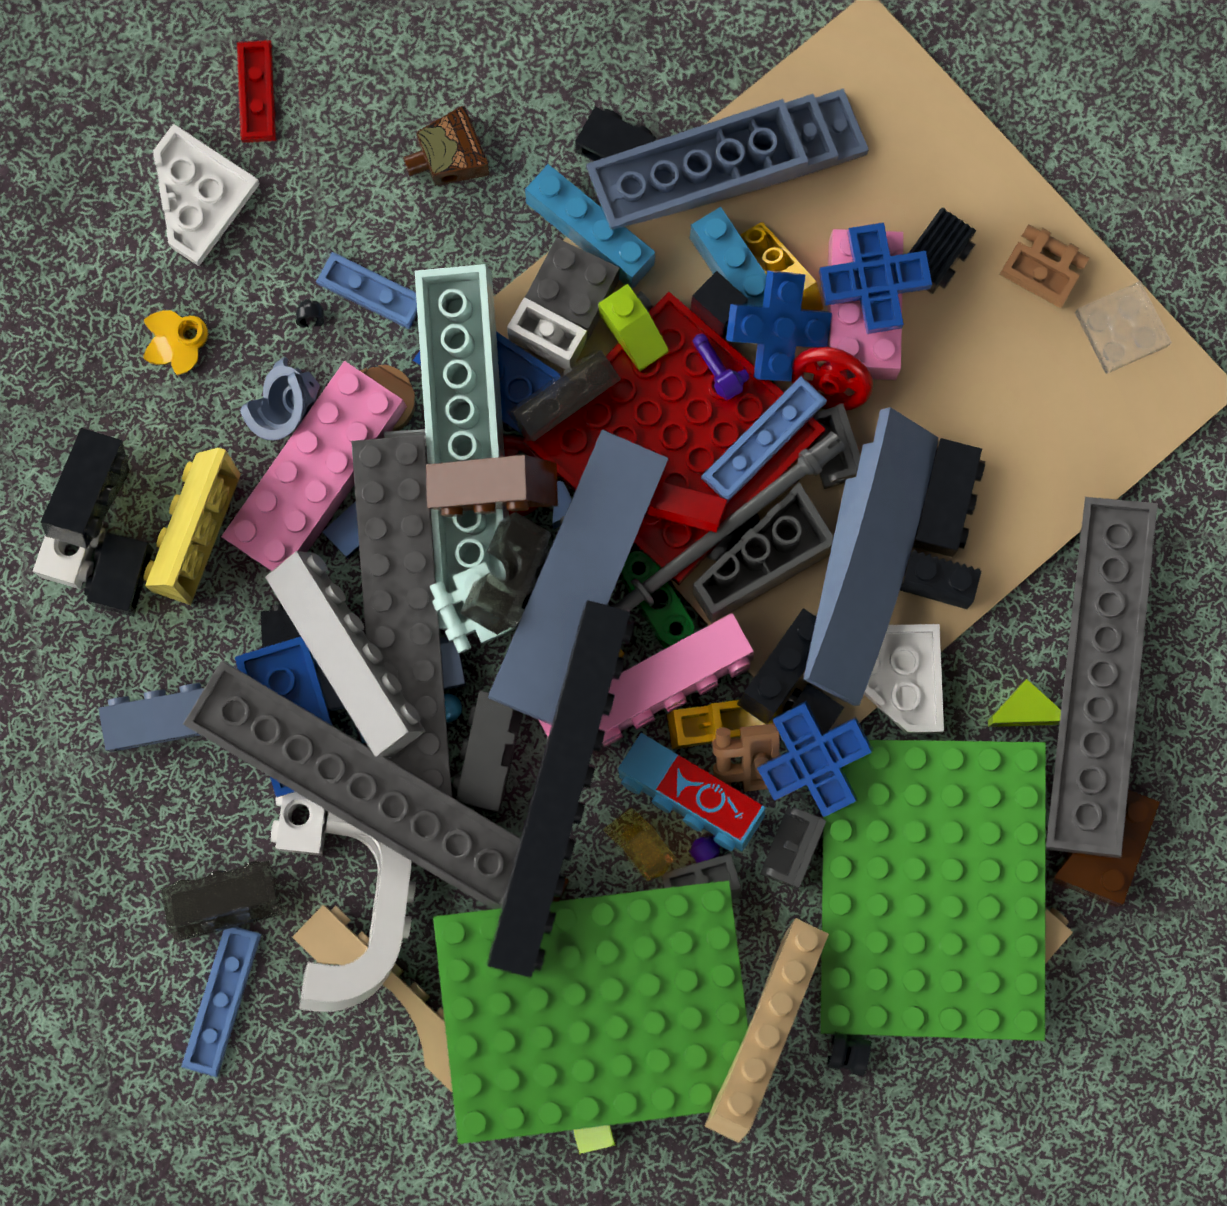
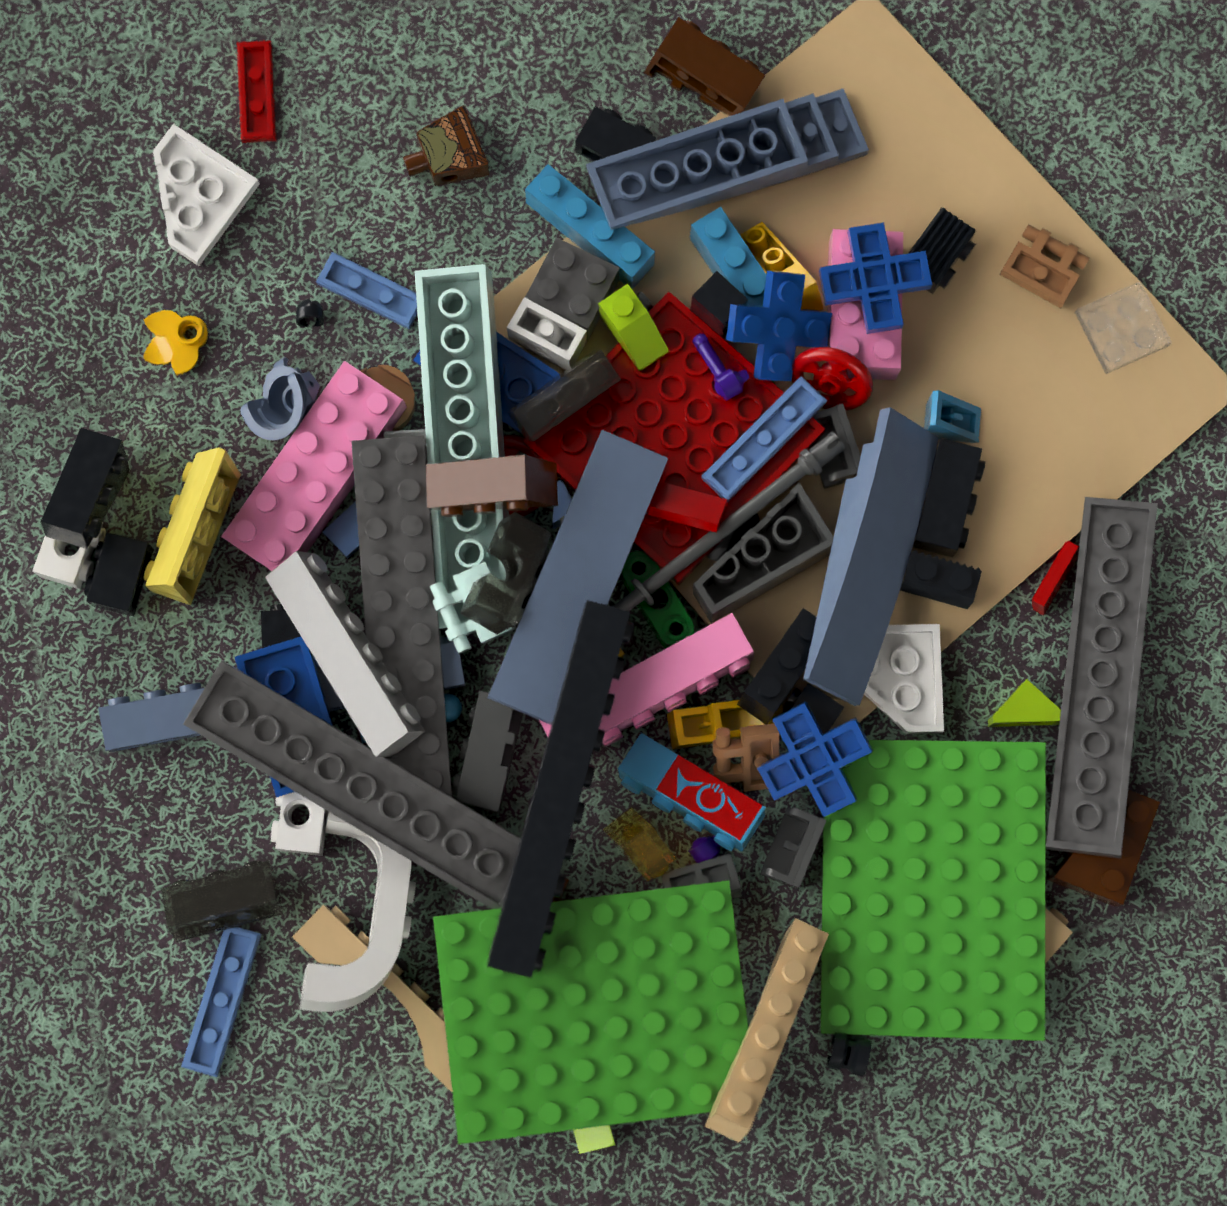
(705, 68): none -> reddish brown wedge
(952, 418): none -> dark azure slope
(1055, 577): none -> red tile

